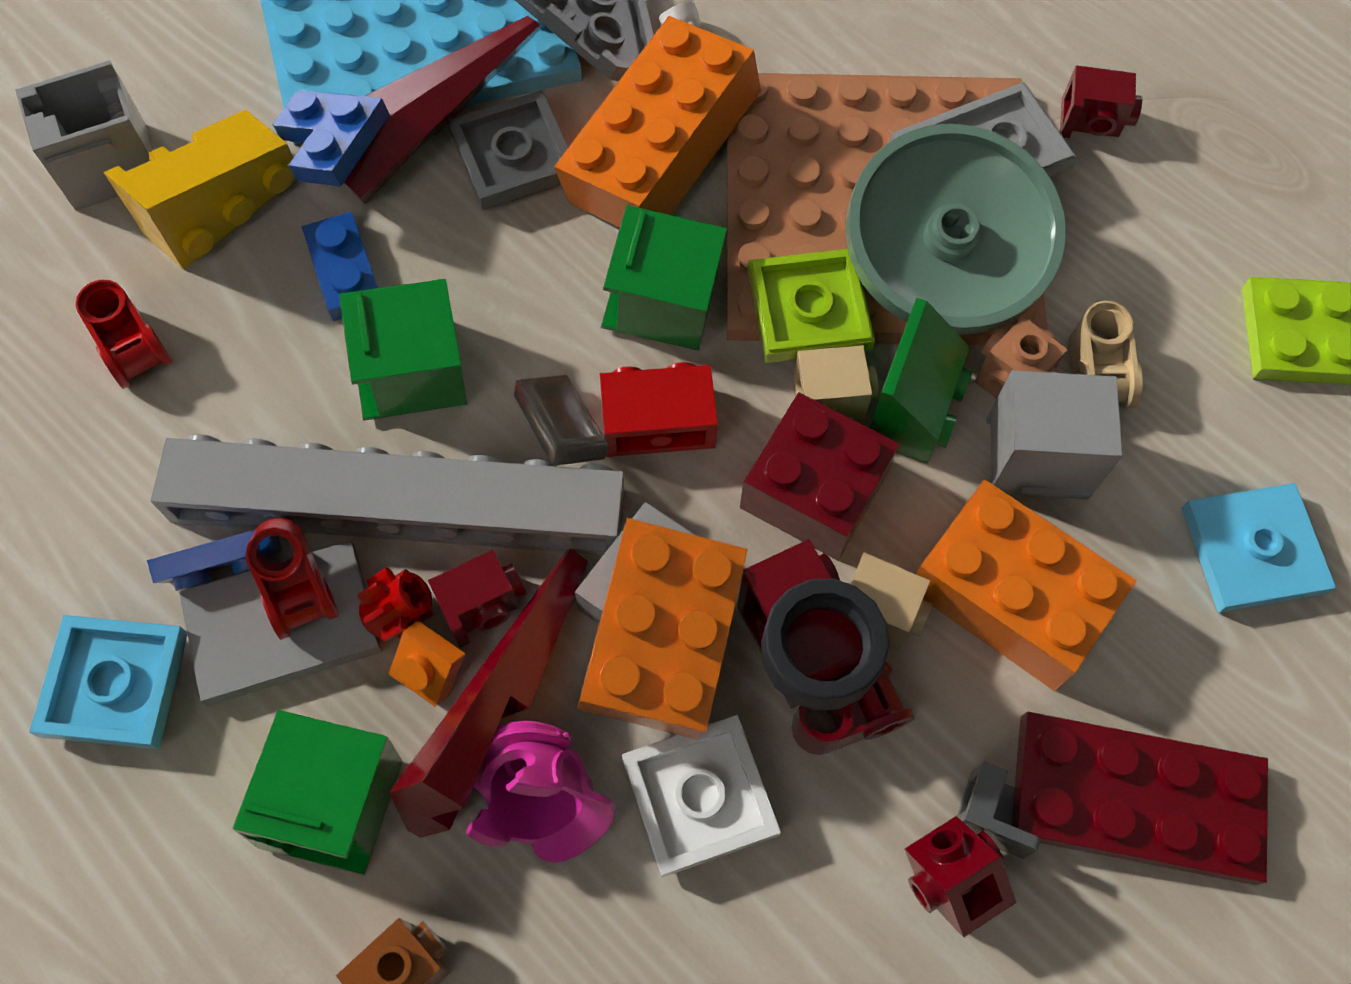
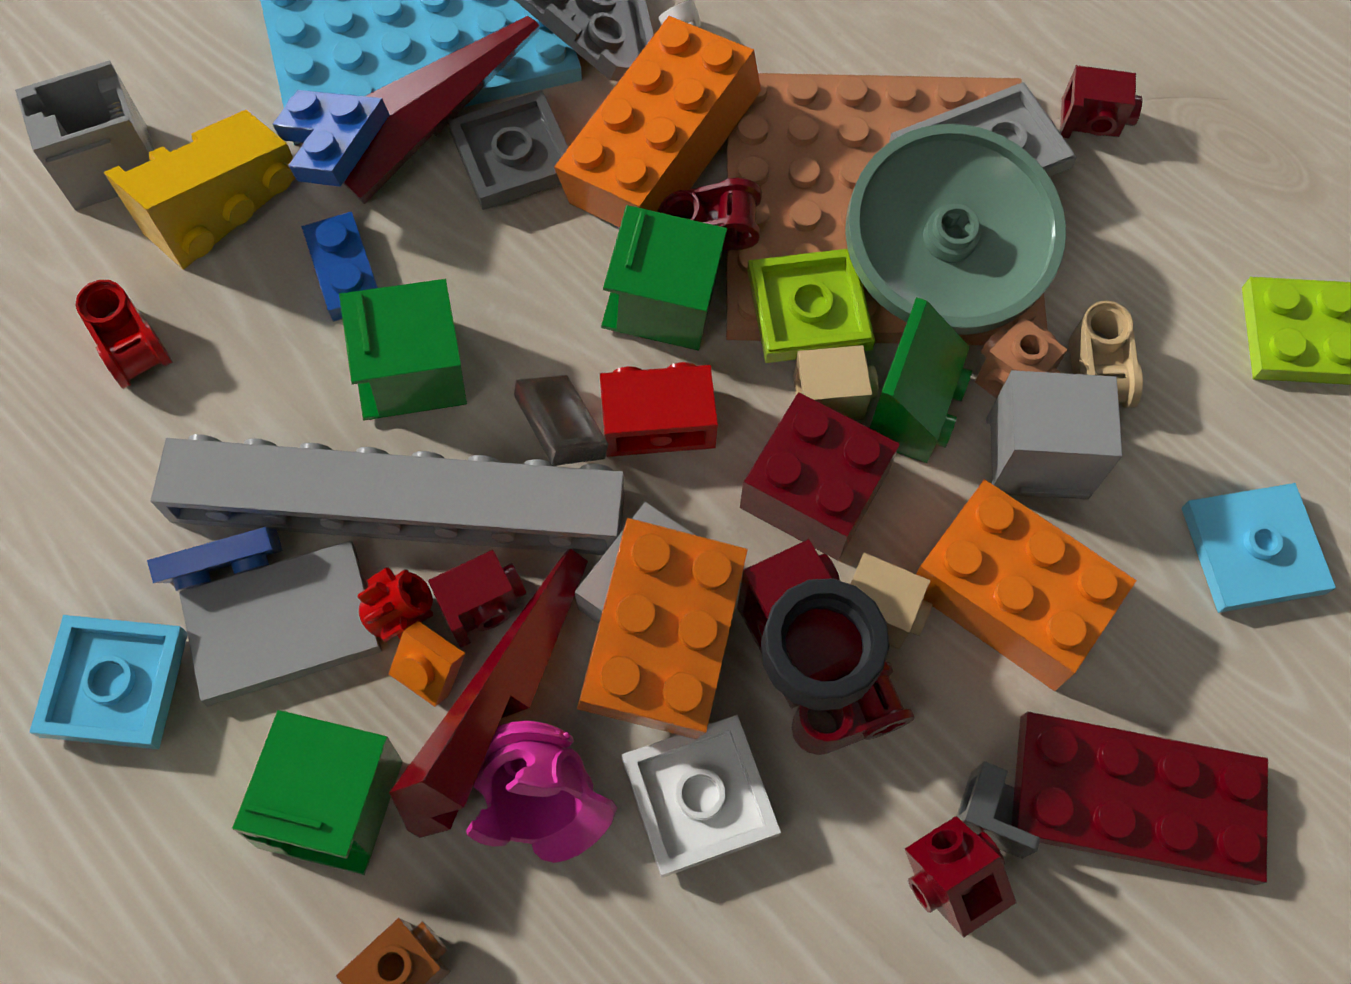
(292, 589): red piece -> none
(715, 207): none -> dark red piece

